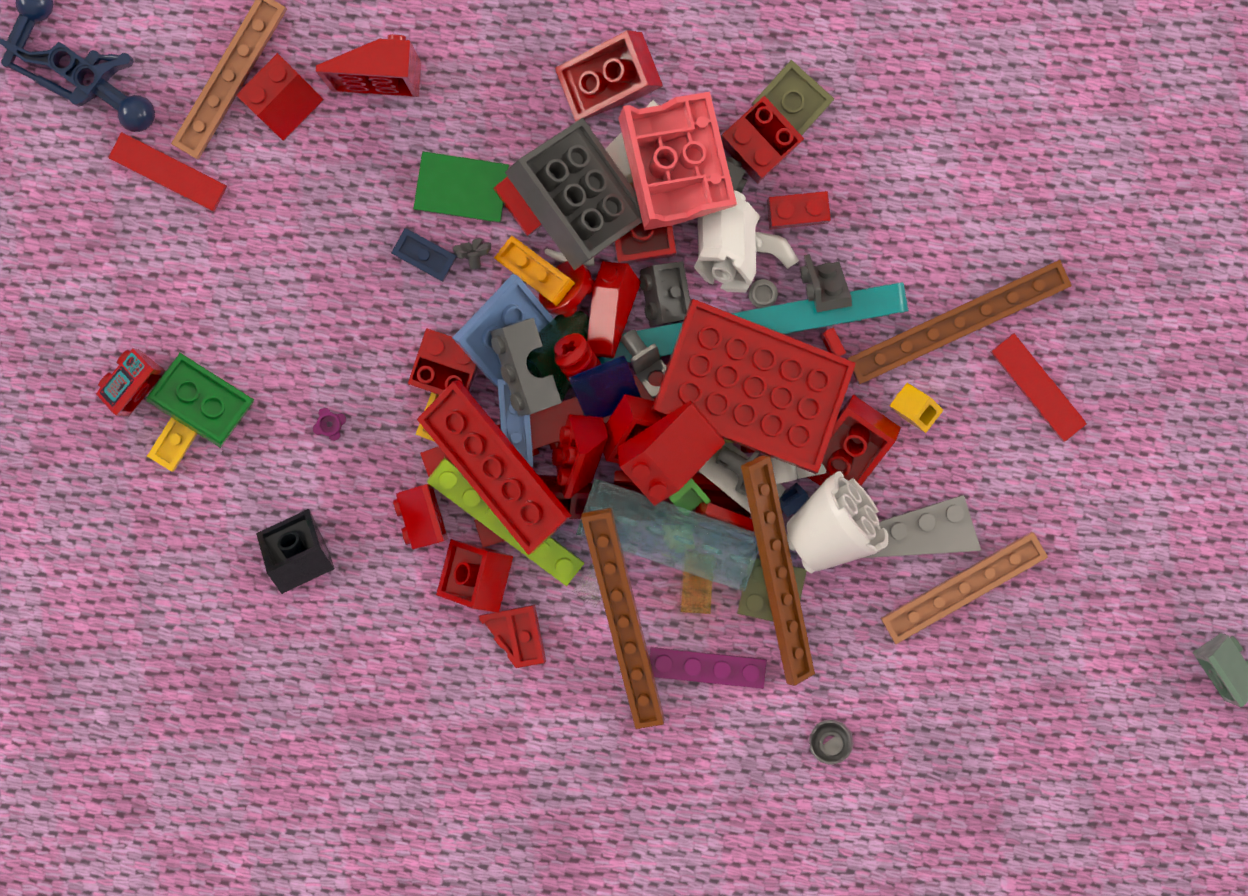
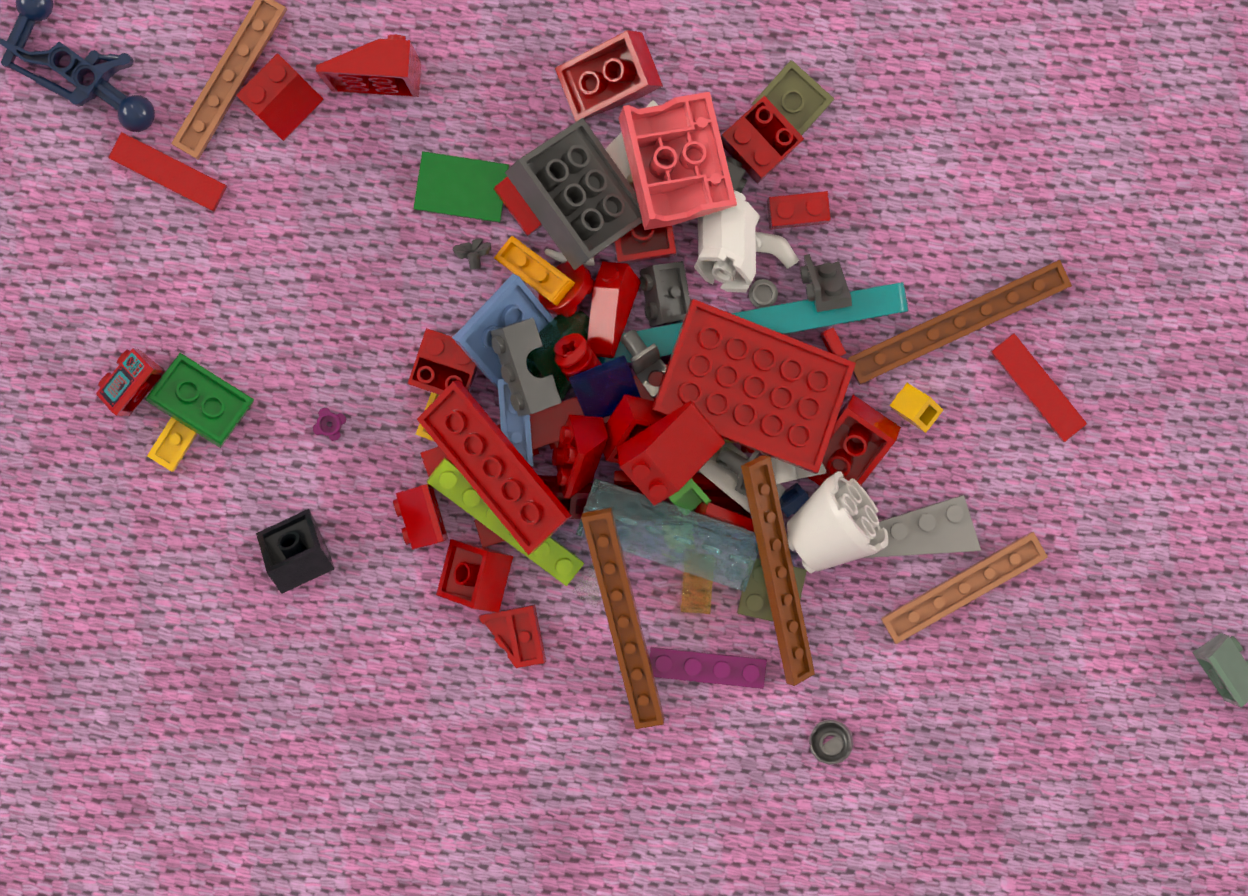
(424, 254): dark blue plate -> none

